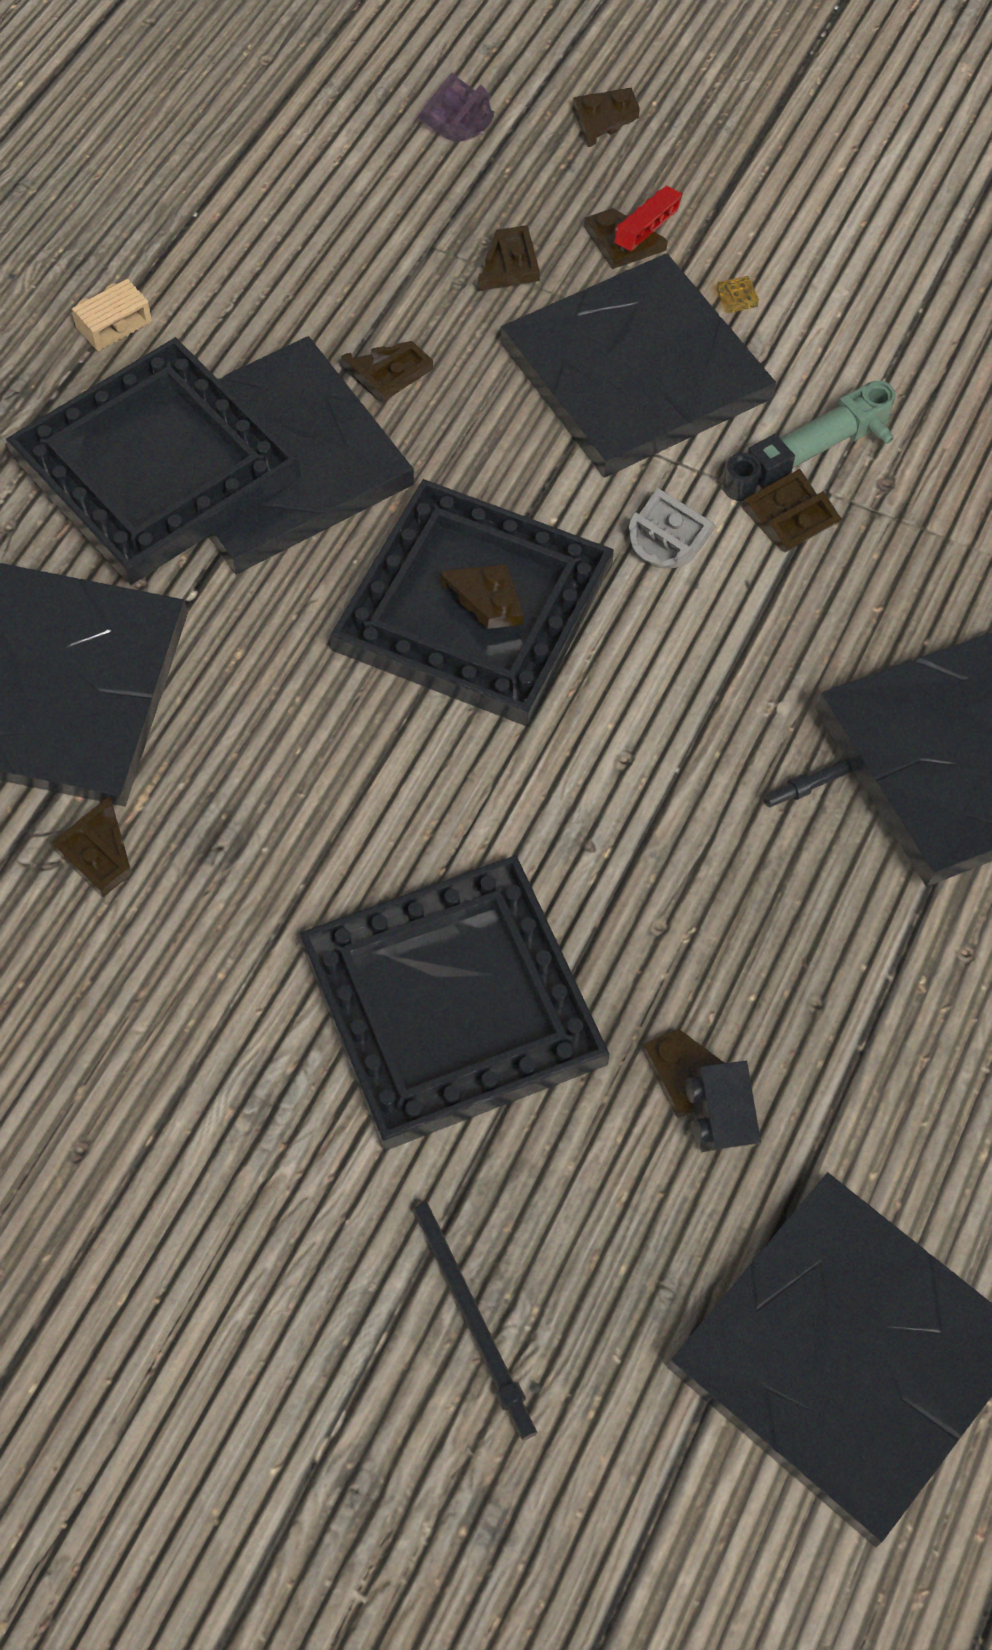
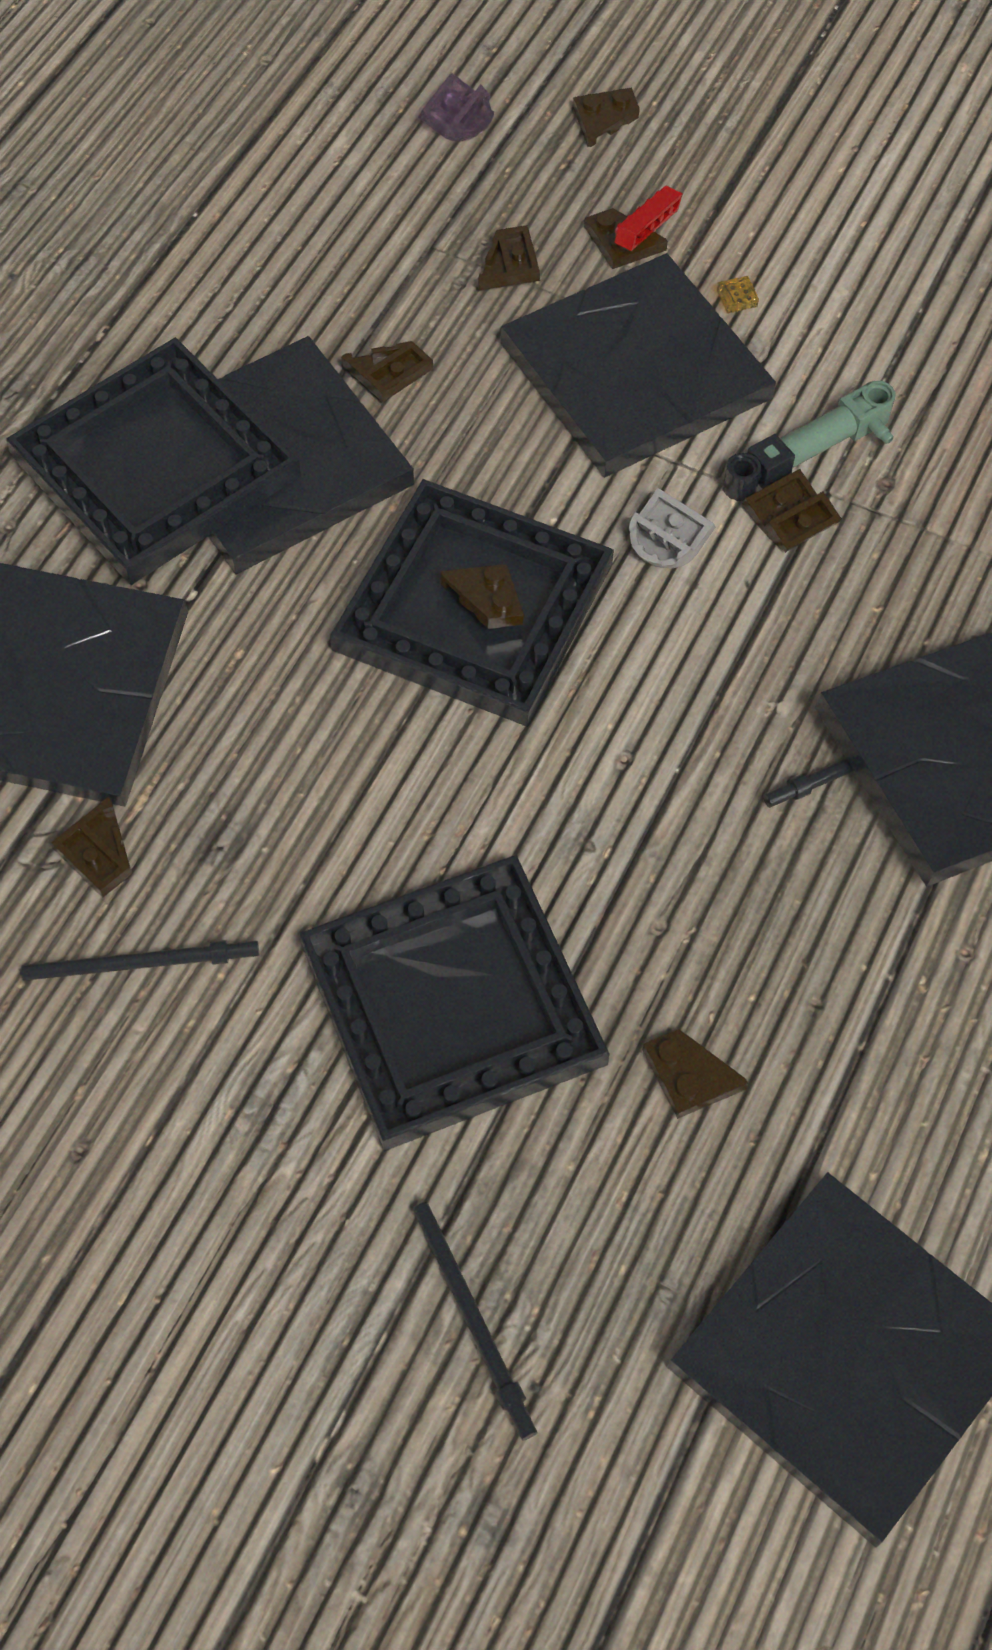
(111, 314): tan brick -> none
(218, 952): none -> black bar
(722, 1106): black brick -> none

